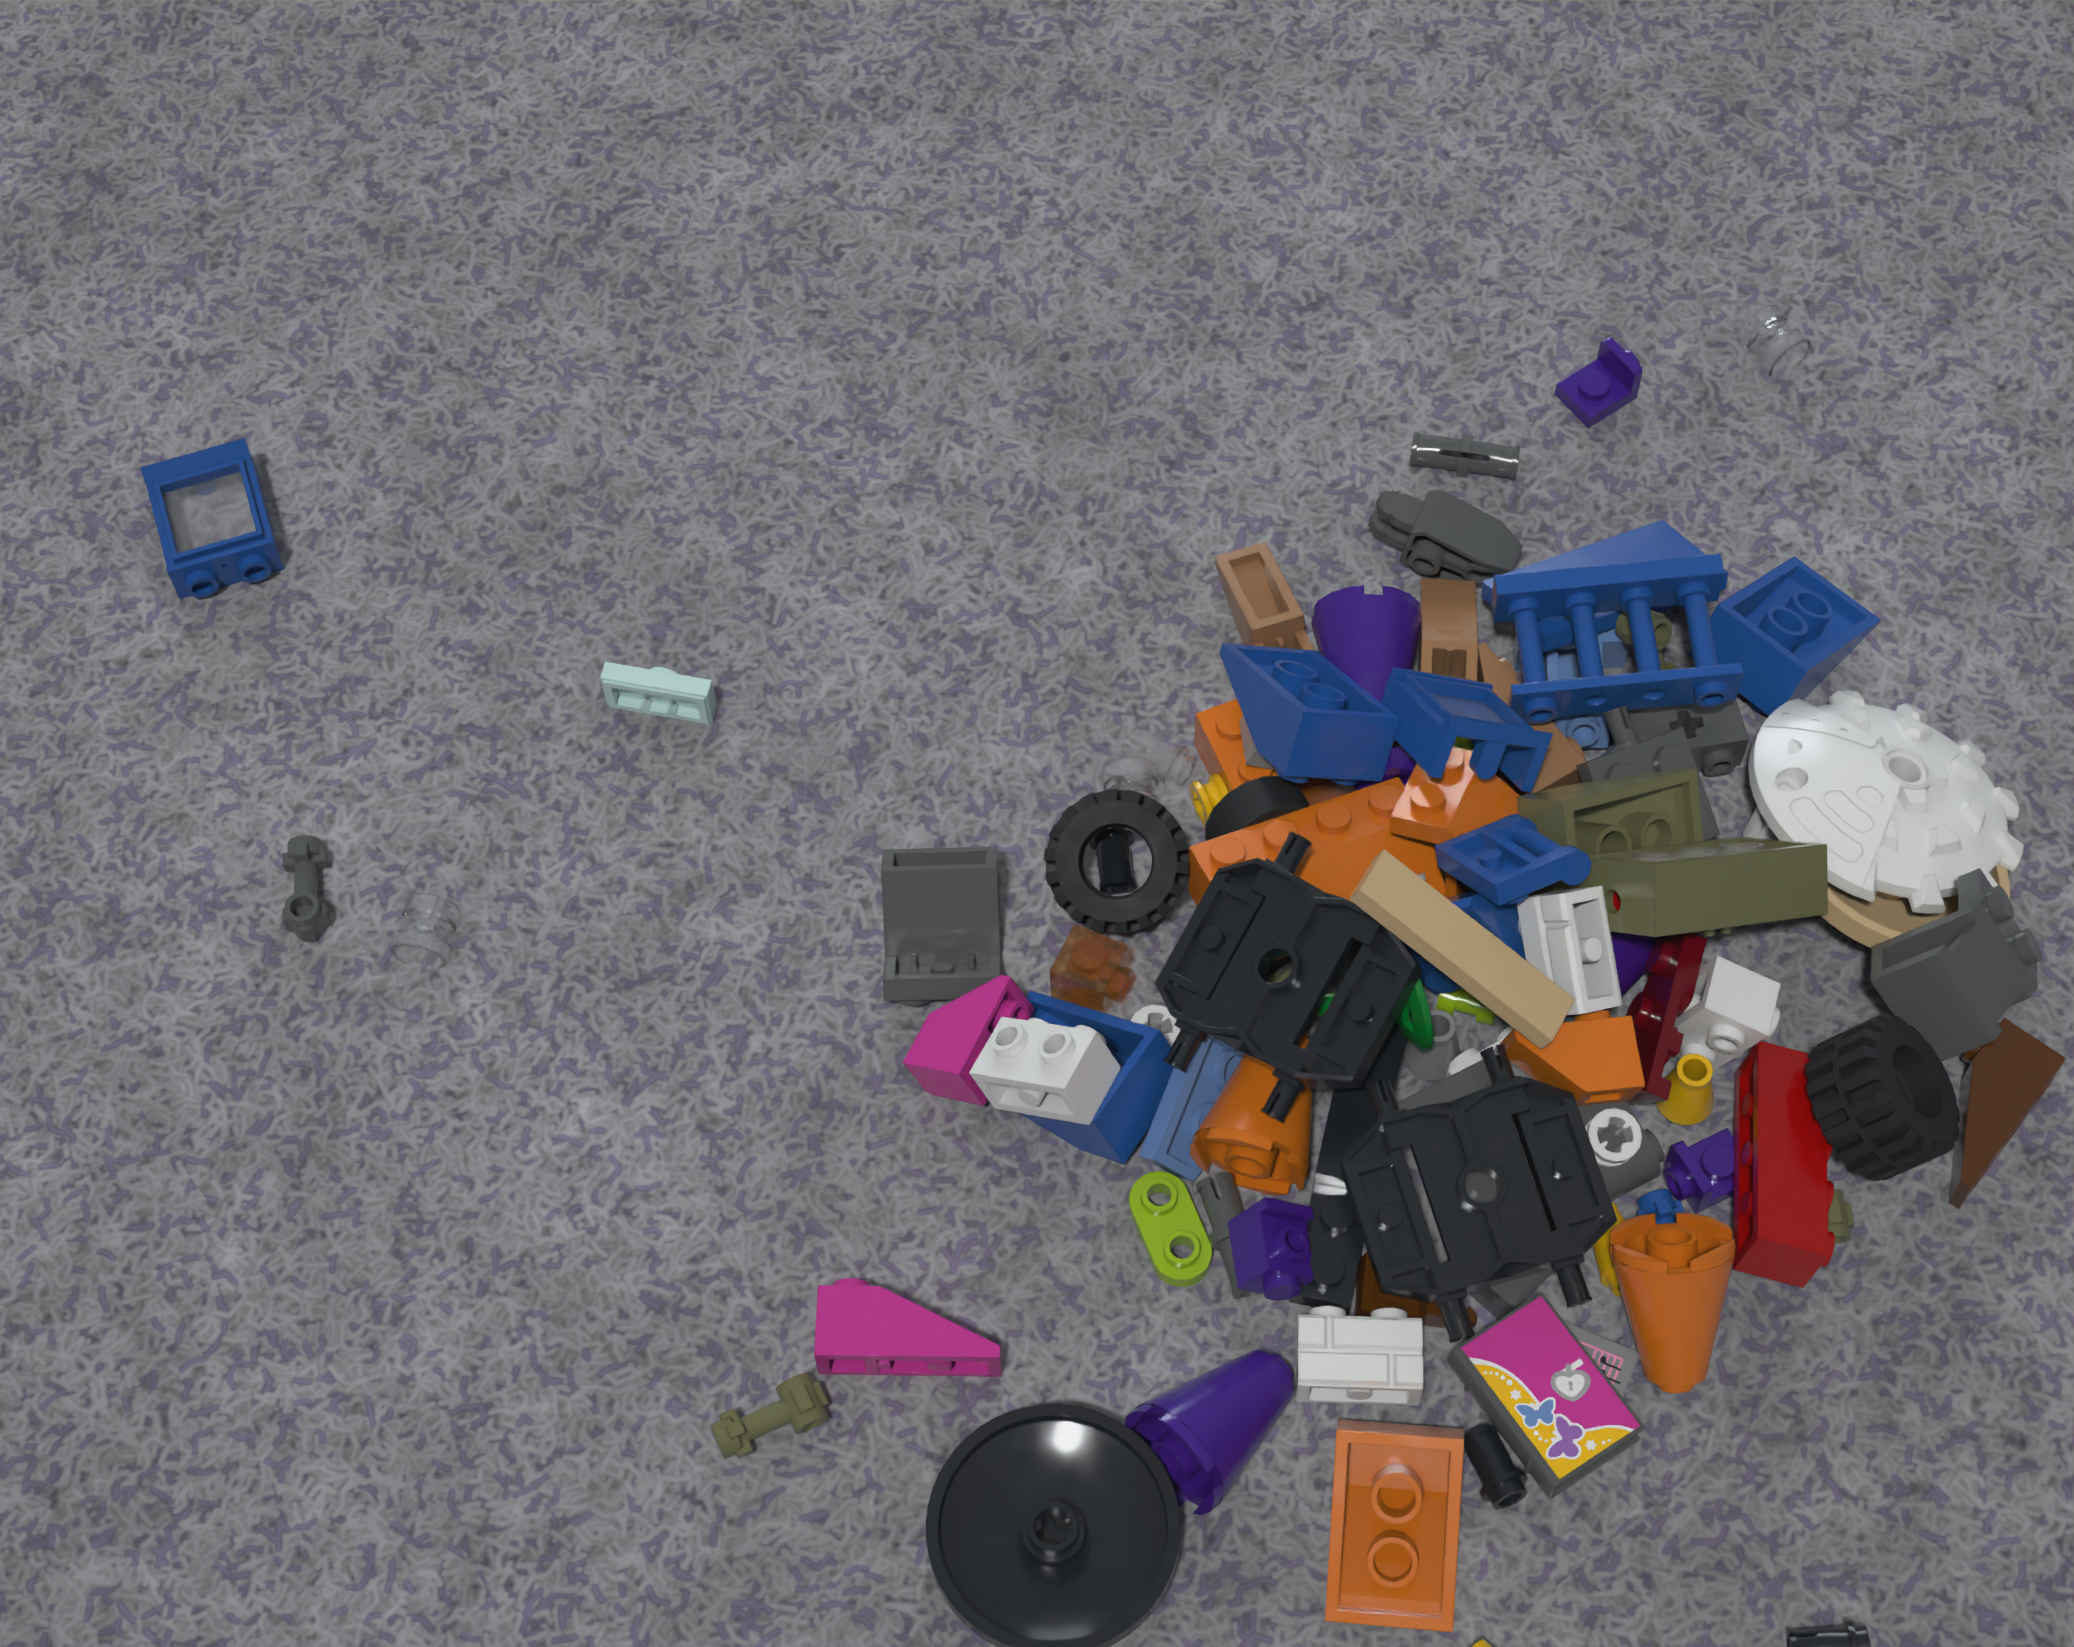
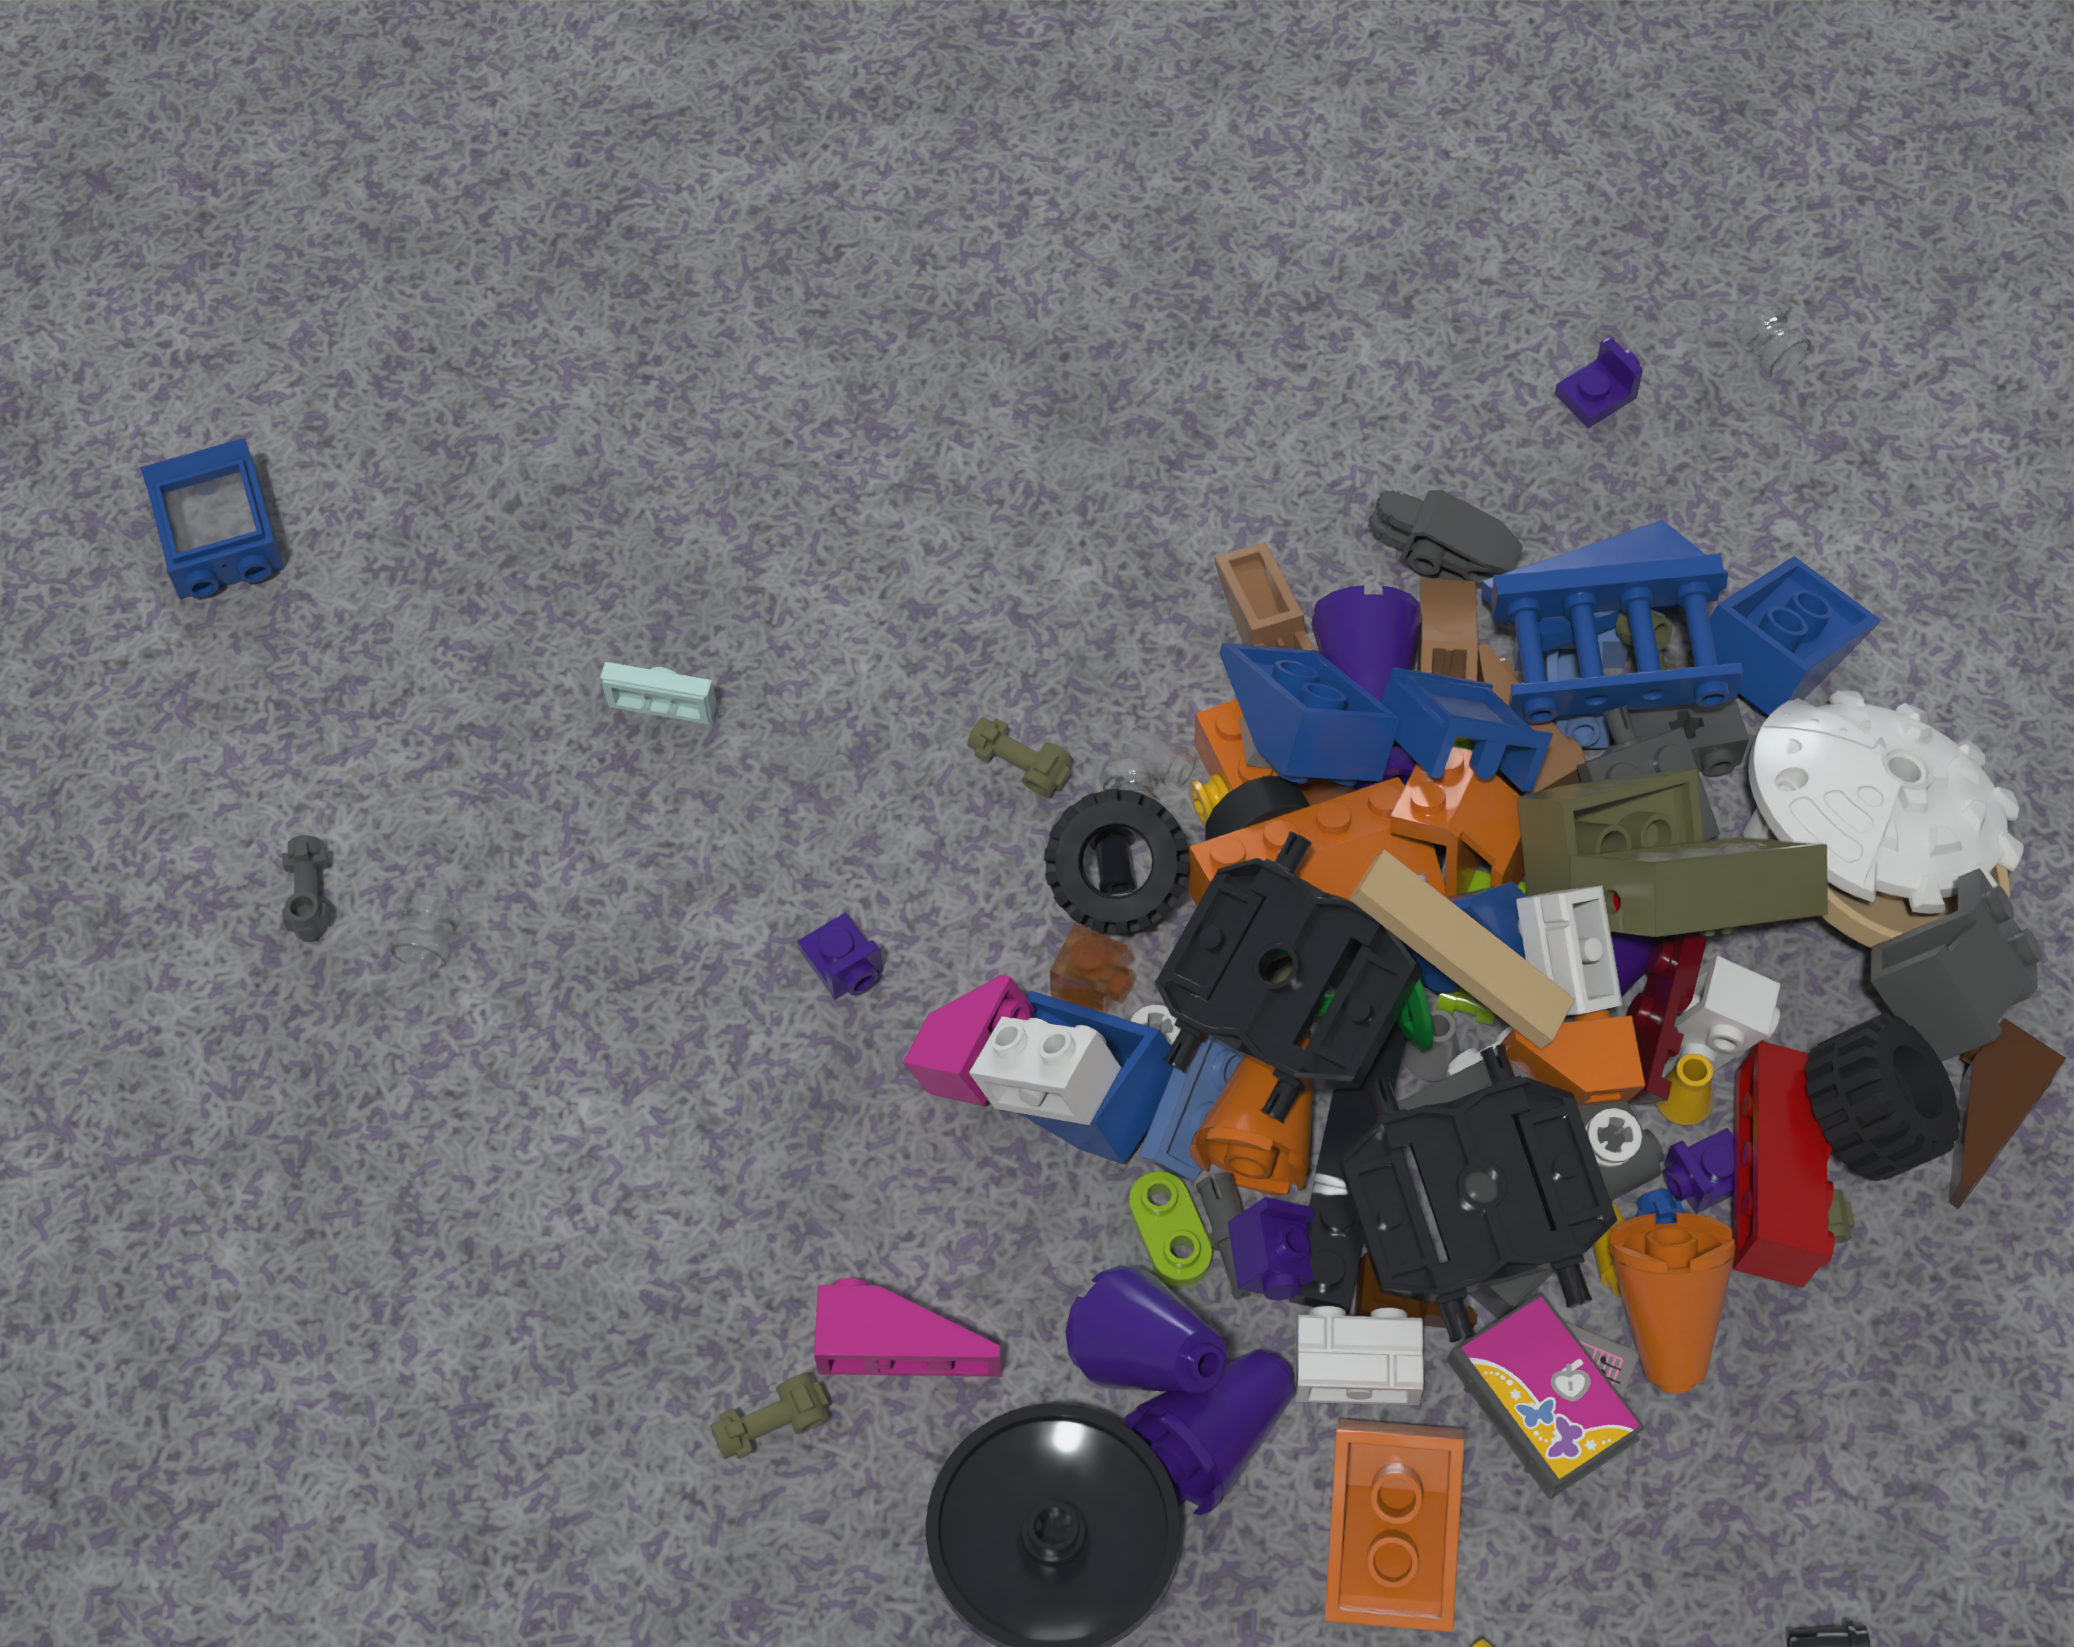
(842, 957): none -> dark purple bracket
(939, 922): dark grey piece -> none
(1044, 770): none -> olive bar
(1142, 1336): none -> dark purple cone
(1427, 448): dark grey pin -> none
(1494, 1468): black pin -> none
(1510, 860): blue plate -> none

